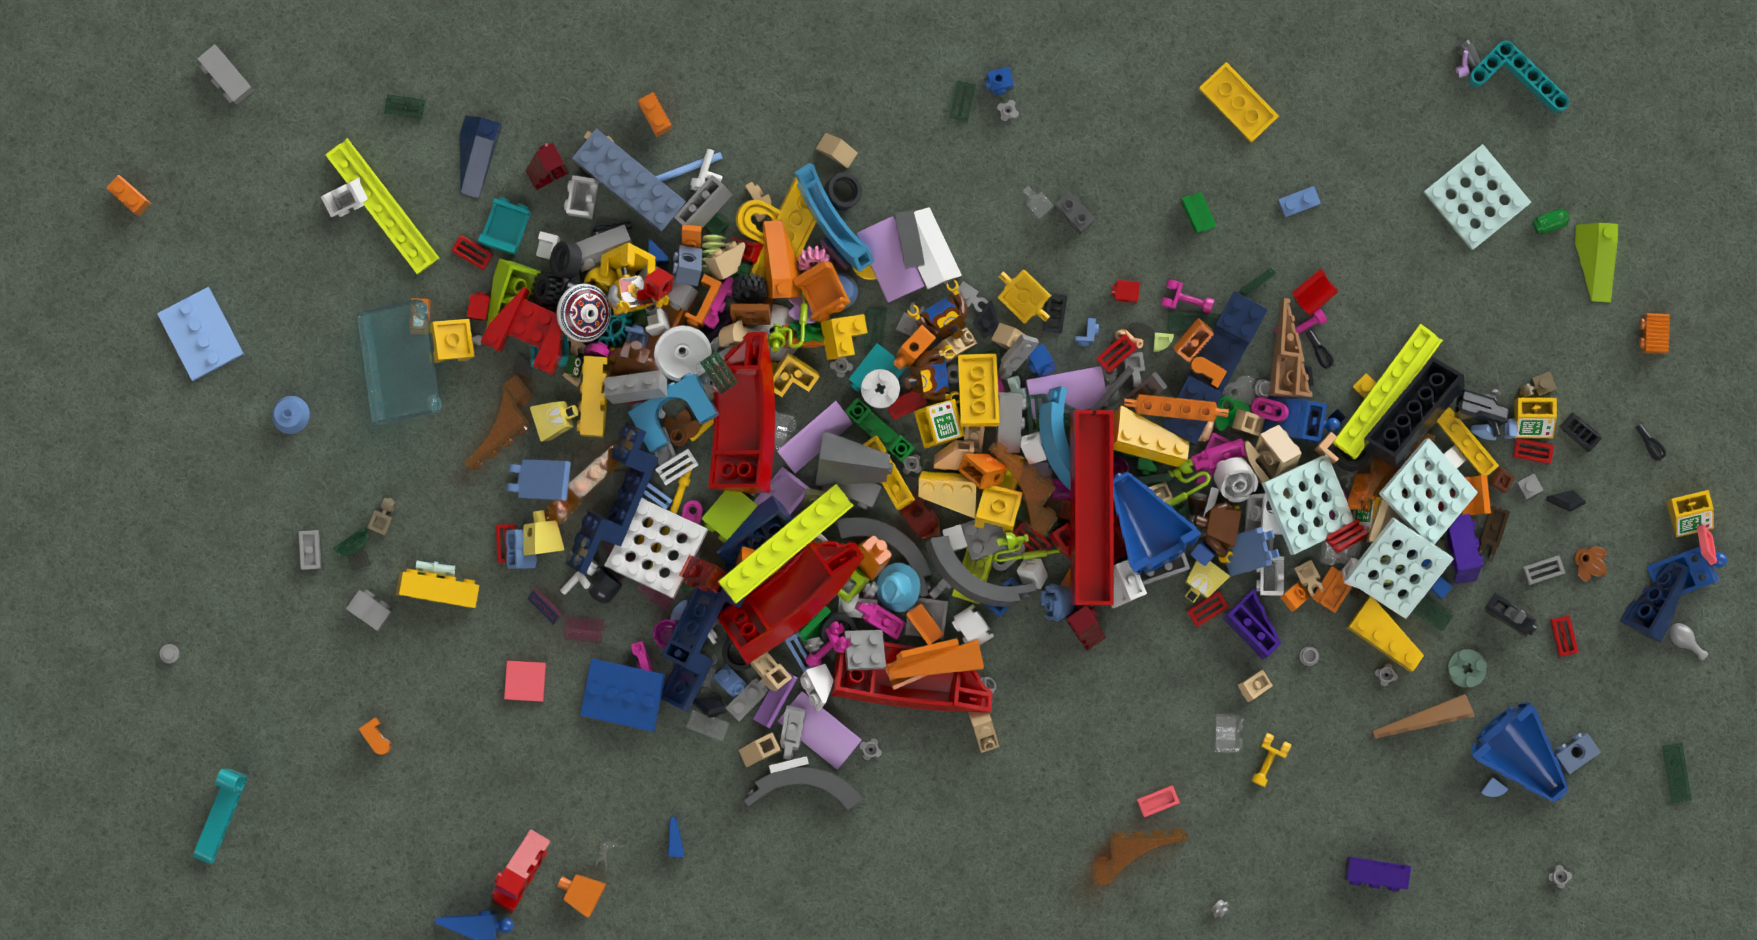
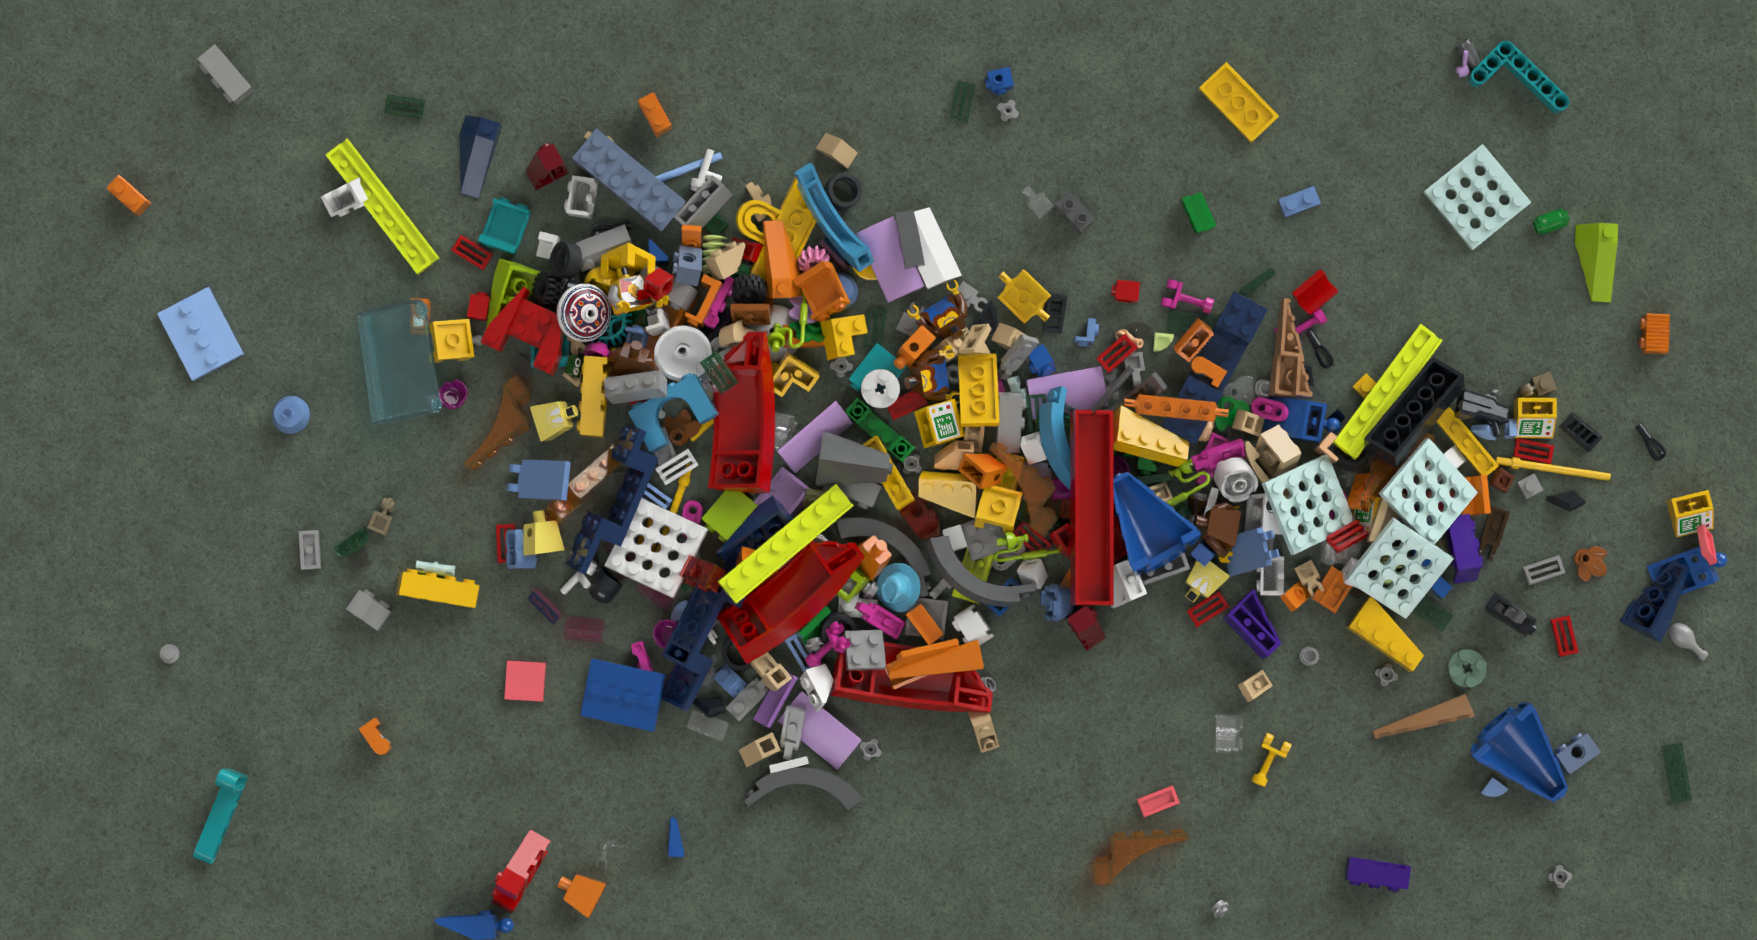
(453, 394): none -> magenta hair
(975, 340): none -> tan slope
(1516, 463): none -> yellow bar

